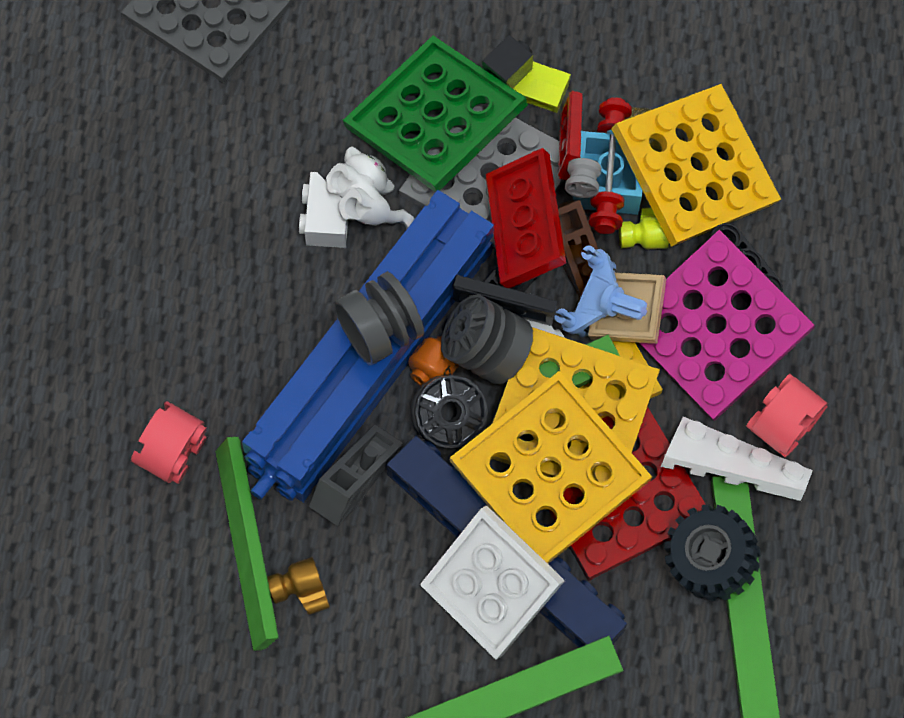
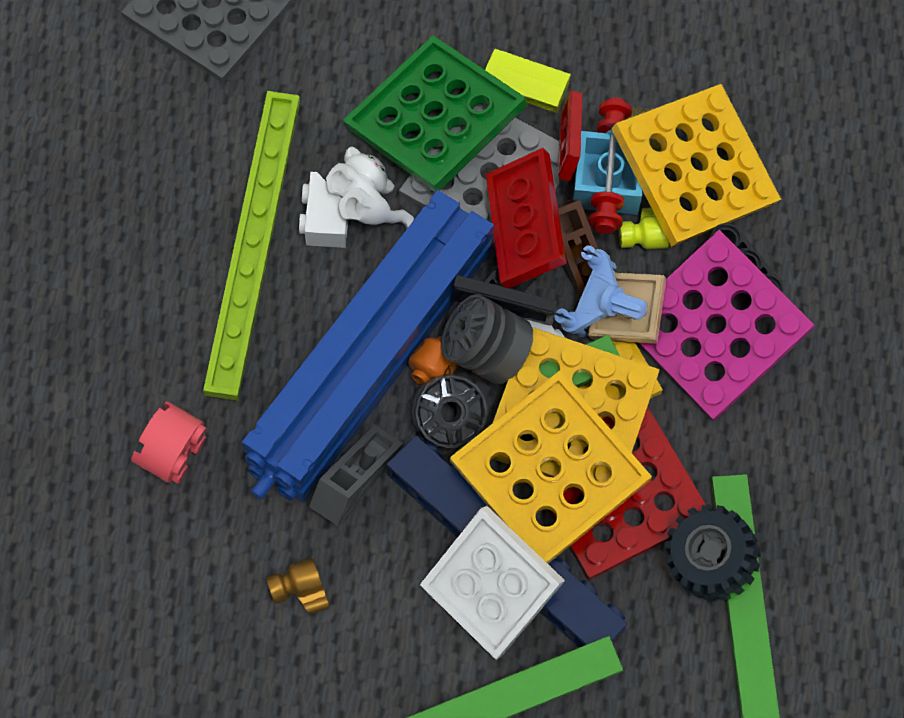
(246, 544): bright green tile -> none
(252, 247): none -> lime plate
(385, 315): dark grey wheel -> none
(509, 61): black brick -> none
(583, 177): light grey wheel -> none
(739, 462): white wing -> none
(788, 415): coral brick -> none

